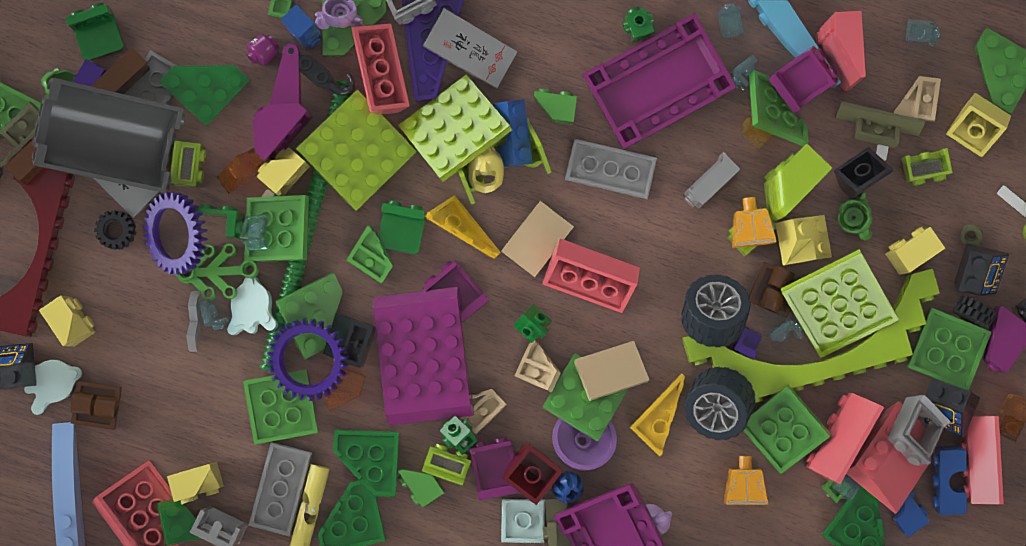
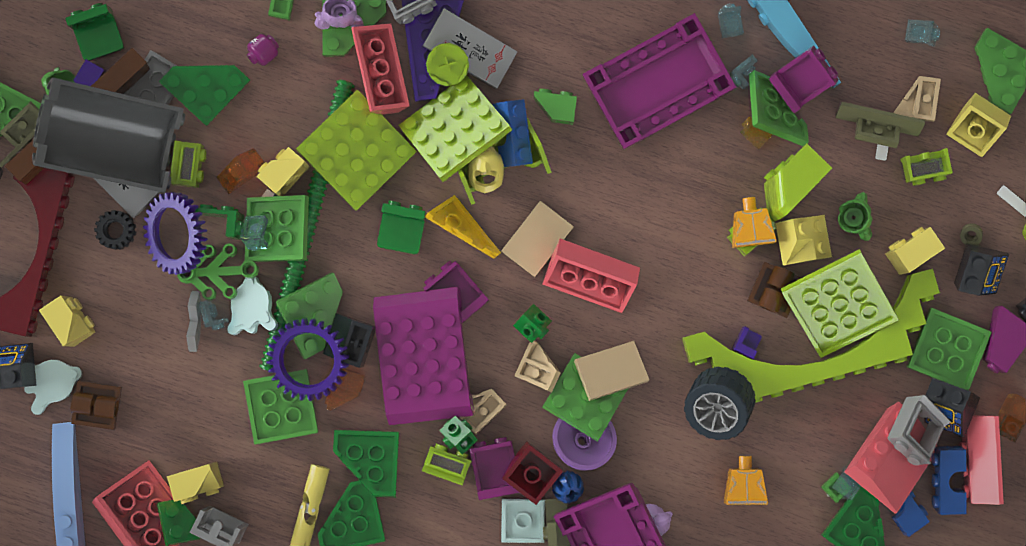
(280, 489): light grey tile -> none
(285, 117): magenta slope -> none
(302, 28): blue arch -> none
(371, 256): bright green wing -> none
(423, 486): bright green slope -> none
(447, 64): none -> lime tile
(610, 169): light grey tile -> none
(638, 31): green brick -> none
(655, 422): yellow wing -> none
(711, 181): light grey window -> none
(715, 310): black wheel -> none
(781, 332): clear light blue bracket -> none
(785, 429): bright green plate -> none
(844, 46): coral slope -> none
(848, 433): coral slope -> none
(861, 172): black slope -> none
(974, 312): black tyre -> none

